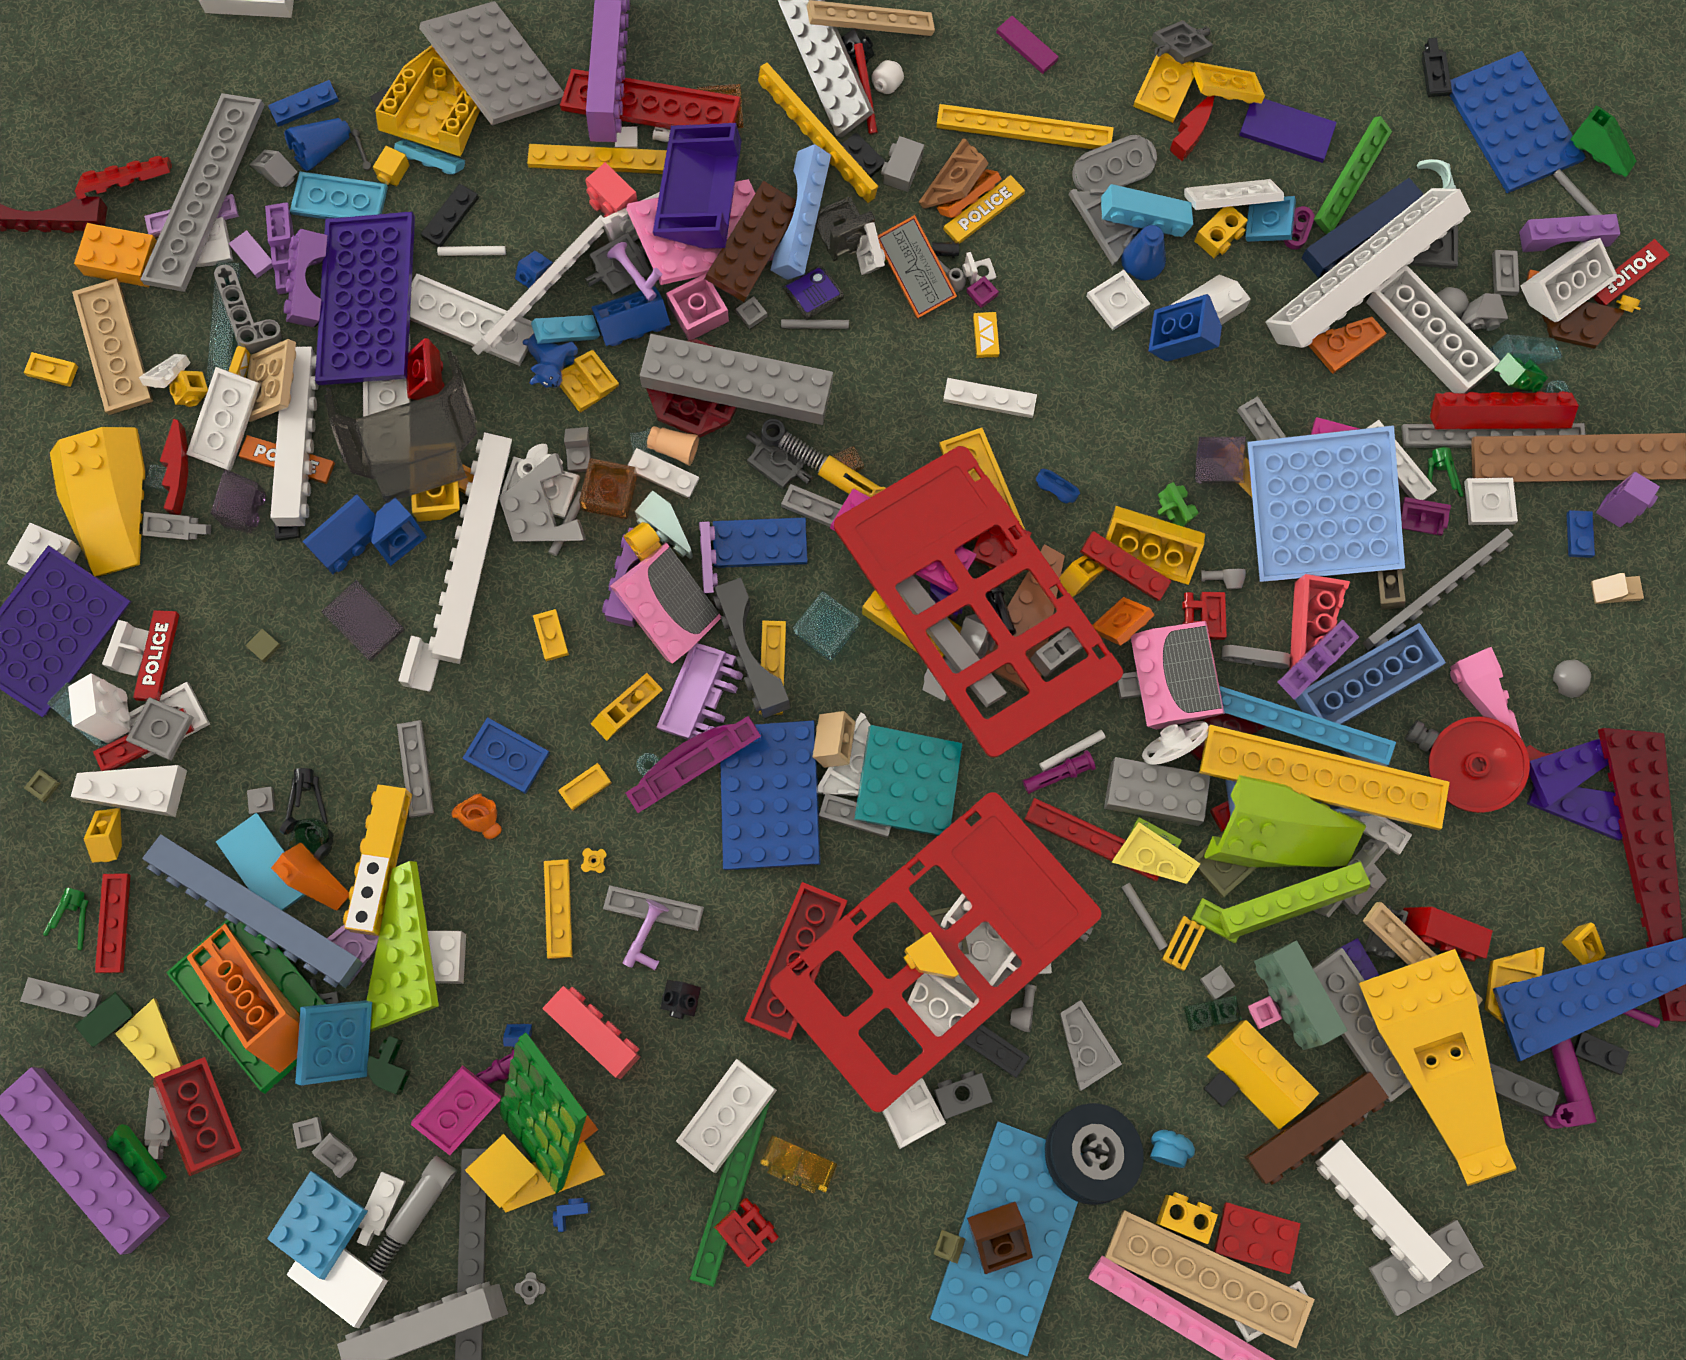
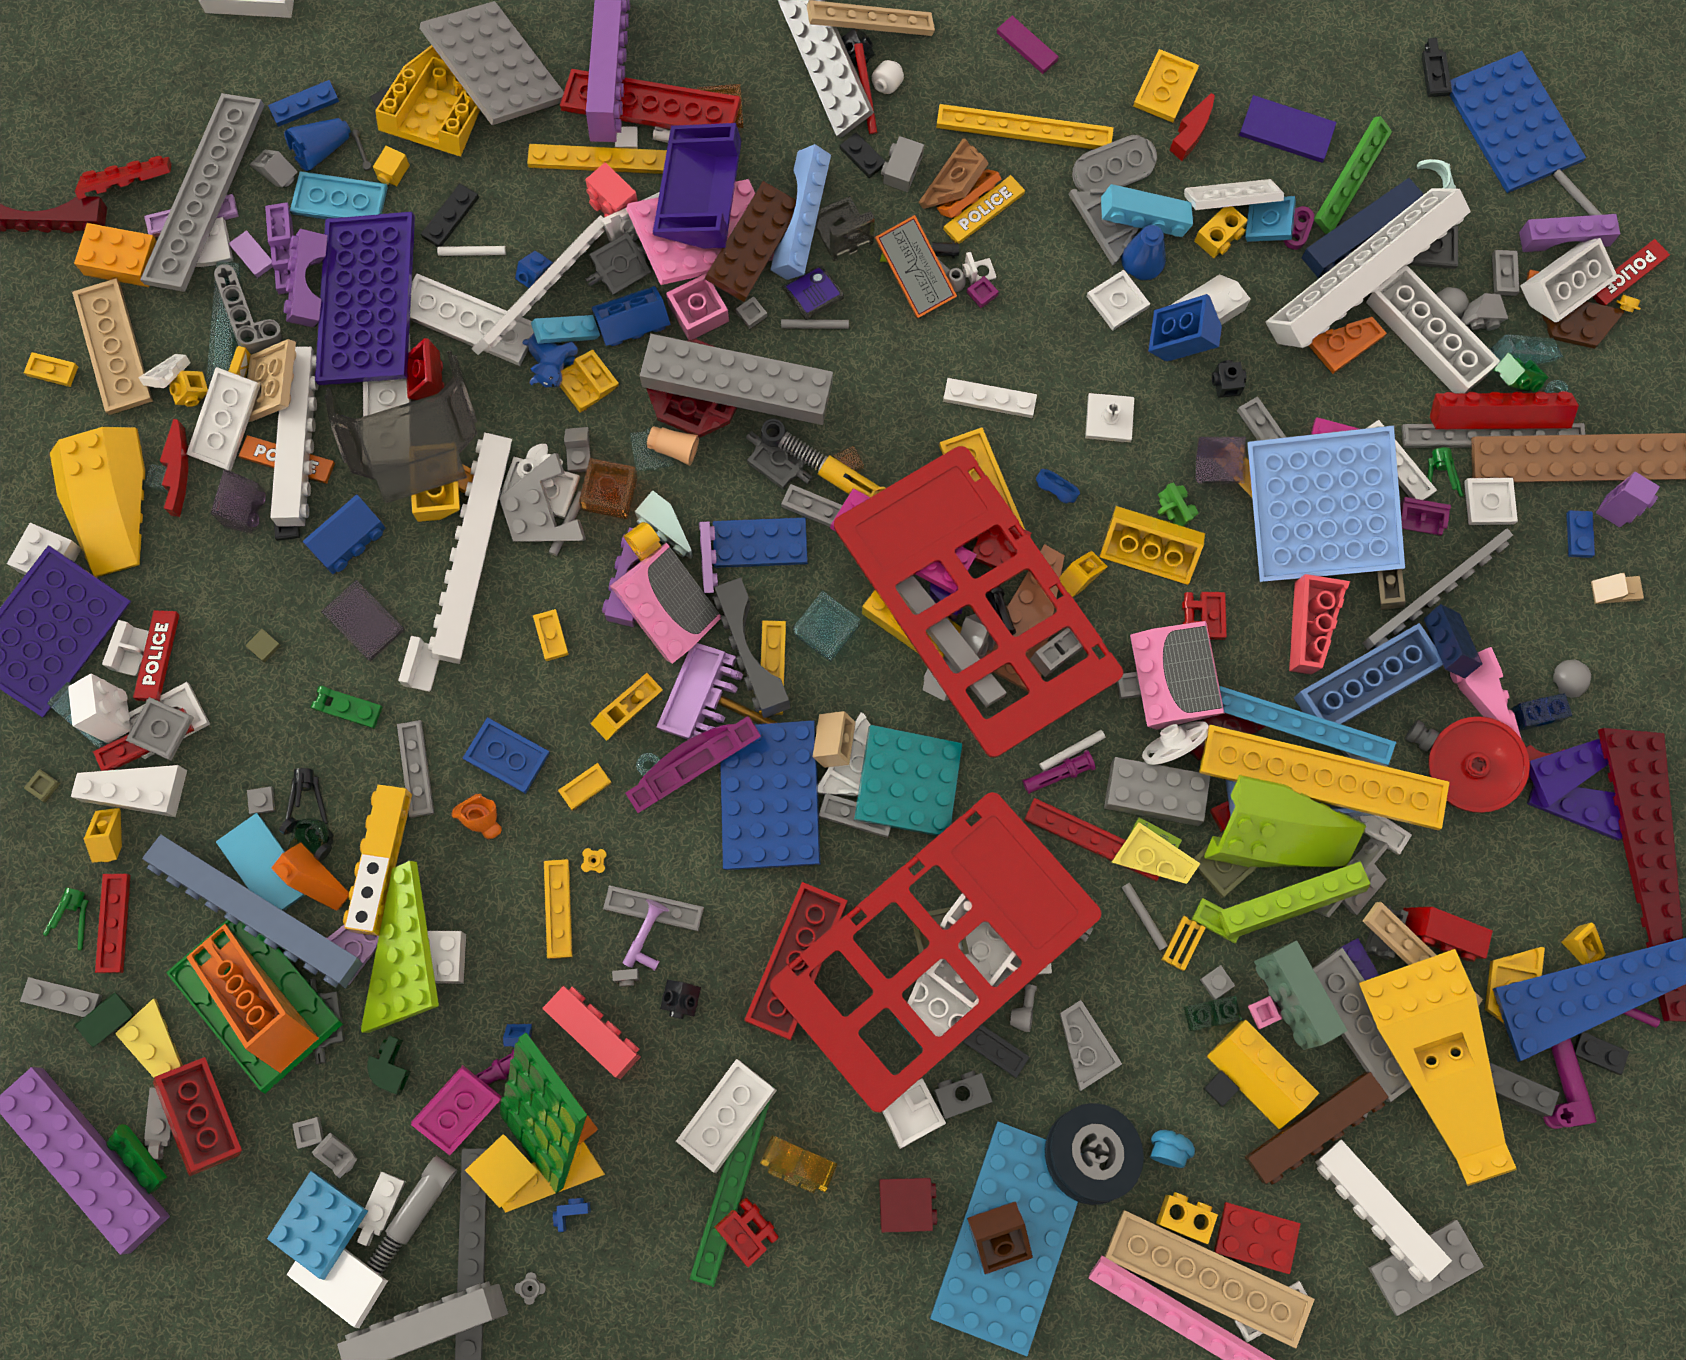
(173, 526): light grey hinge -> none
(333, 1042): dark azure plate -> none
(347, 707): none -> green plate
(395, 531): blue slope -> none
(429, 156): medium azure plate -> none
(618, 252): lavender piece -> none
(626, 977): none -> light grey plate
(663, 473): white plate -> none
(744, 711): none -> pearl gold bar
(817, 132): yellow plate -> none
(869, 253): white wing -> none
(907, 1204): none -> dark red brick
(929, 958): yellow slope -> none
(949, 1246): olive tile -> none
(986, 335): yellow tile -> none
(1109, 417): none -> white tile
(1122, 621): orange plate -> none
(1125, 566): red plate -> none
(1182, 42): dark grey plate -> none
(1228, 83): yellow plate -> none
(1229, 379): none -> black brick
(1232, 577): light grey bar -> none
(1254, 655): light grey beam -> none
(1318, 659): medium lavender slope -> none
(1452, 641): none -> dark blue brick
(1542, 711): none -> clear blue brick
(1605, 141): green slope -> none

